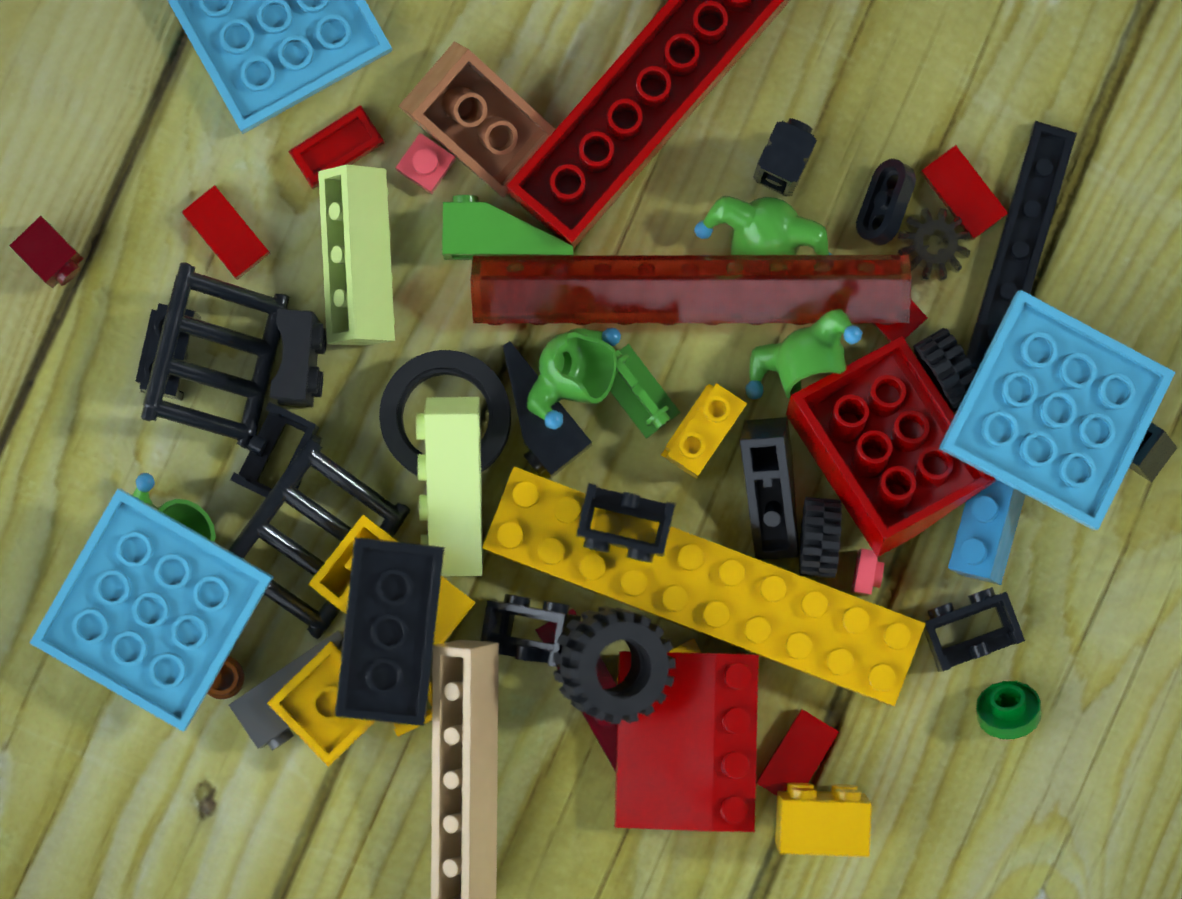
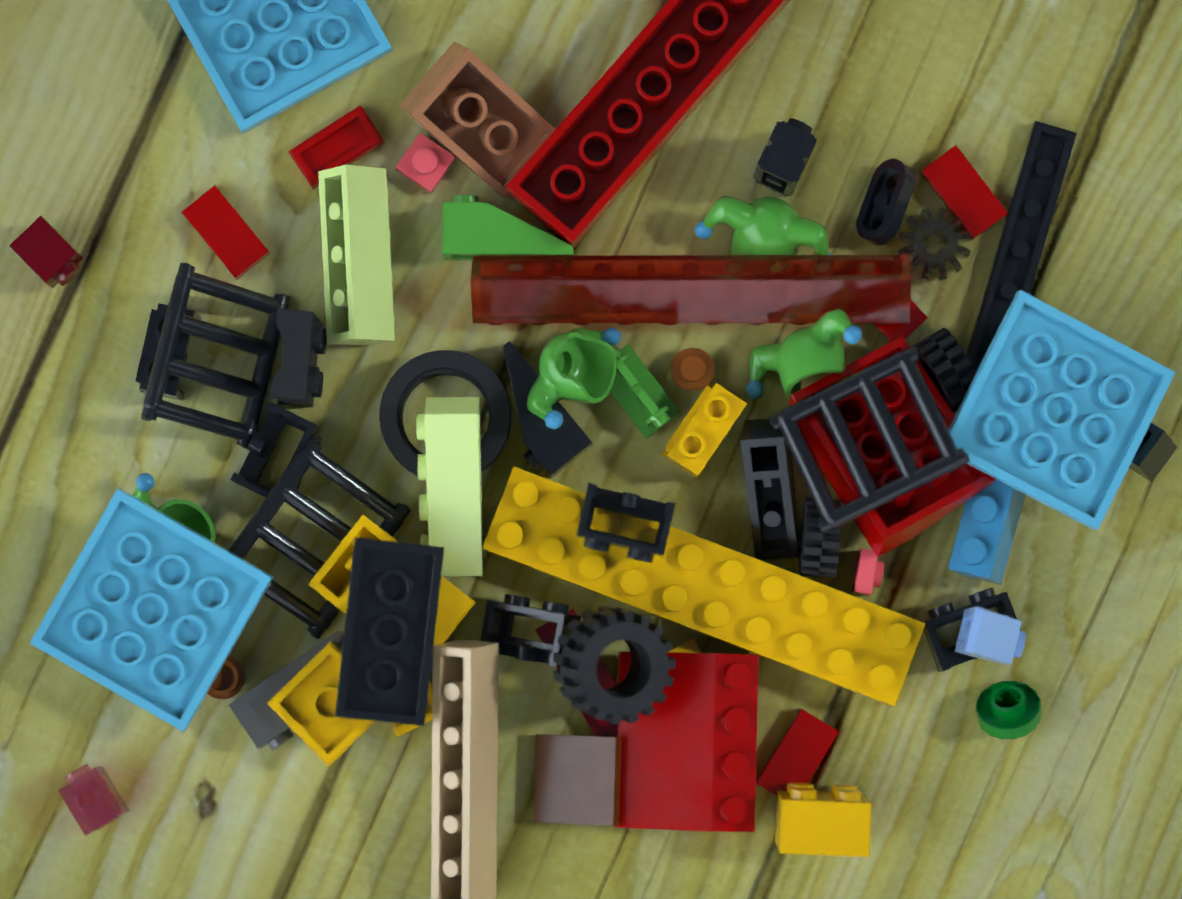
(92, 798): none -> clear pink brick
(577, 779): none -> tile
(692, 369): none -> dark orange plate
(911, 476): none -> black bar
(990, 636): none -> light blue slope

